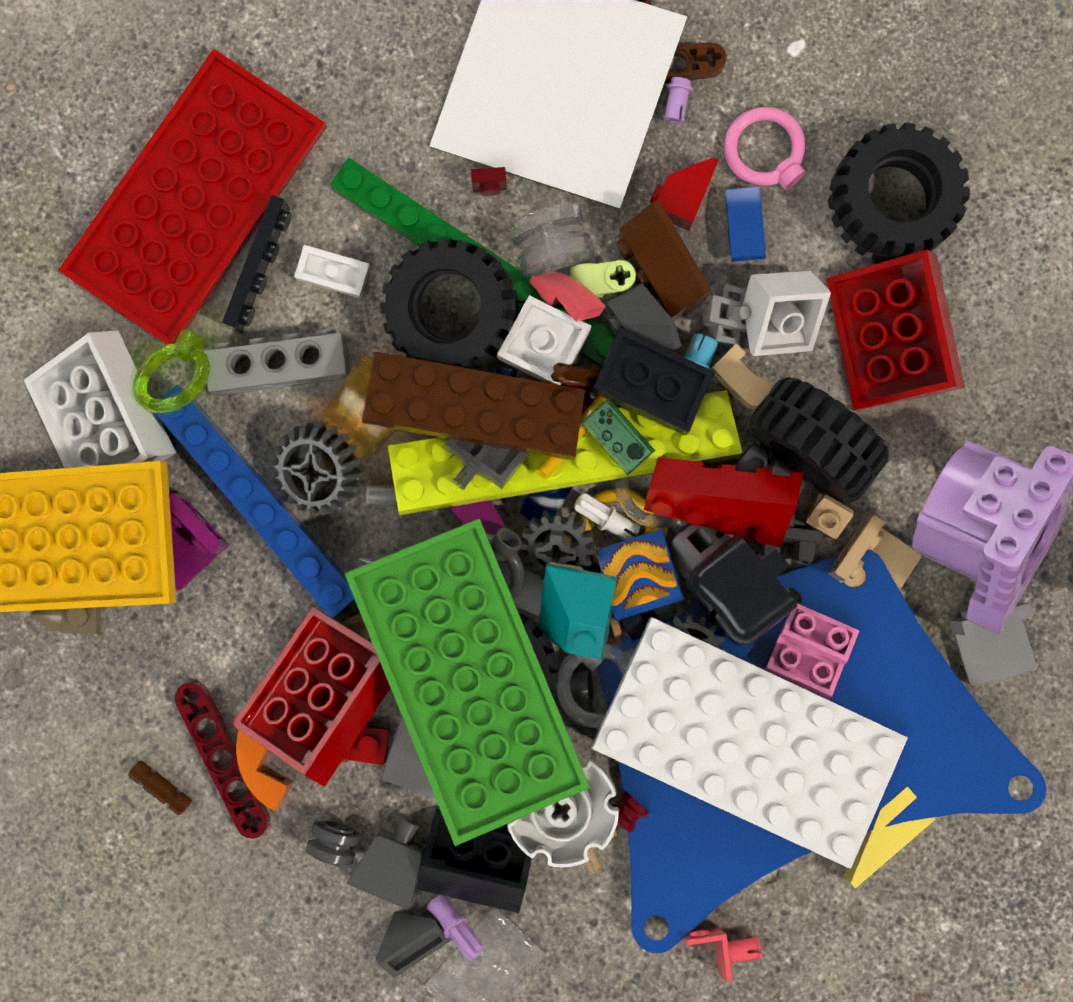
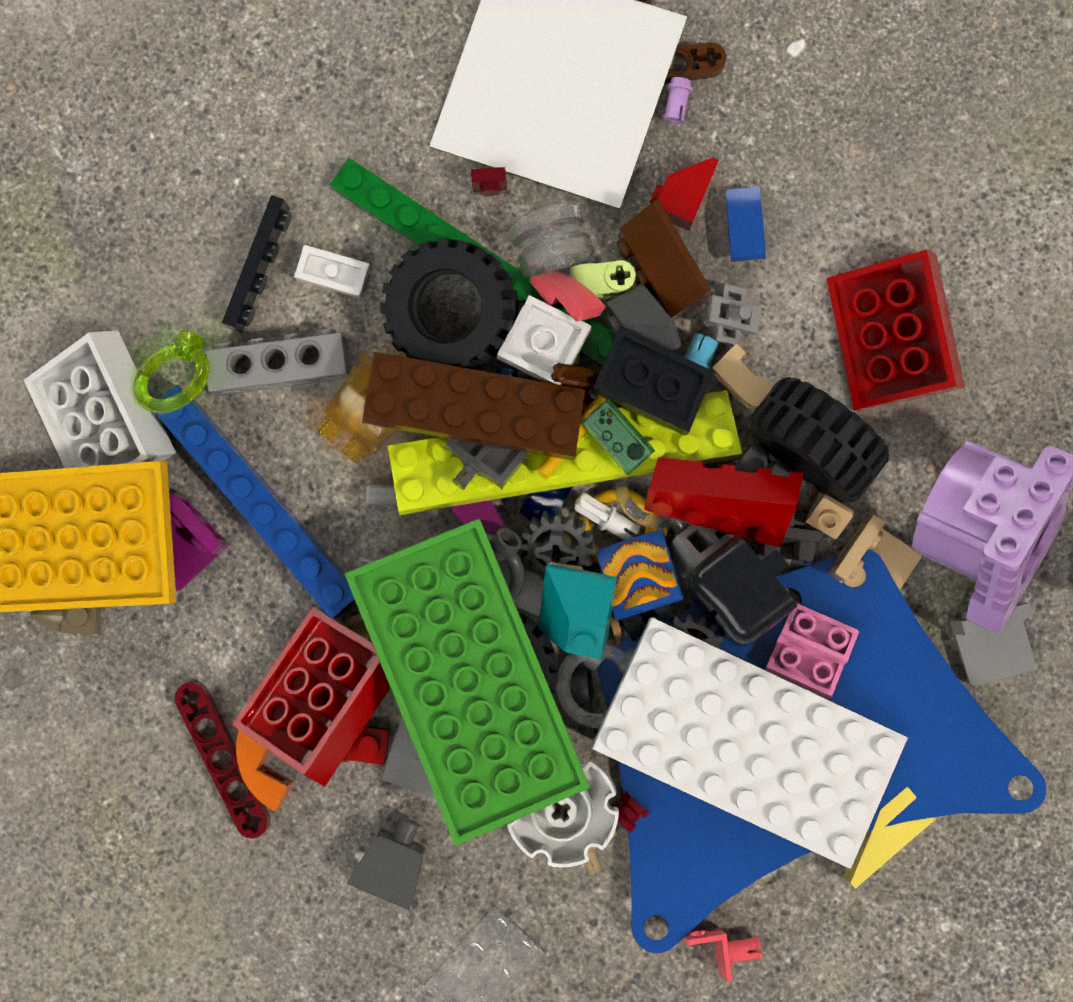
(159, 788): reddish brown axle -> none
(193, 197): red plate -> none
(327, 459): dark grey gear -> none
(333, 843): dark grey wheel -> none
(409, 942): dark grey slope -> none
(455, 927): lavender axle -> none
(479, 871): black slope -> none
(784, 312): white slope -> none
(789, 171): bright pink piece -> none
(922, 157): black tyre -> none

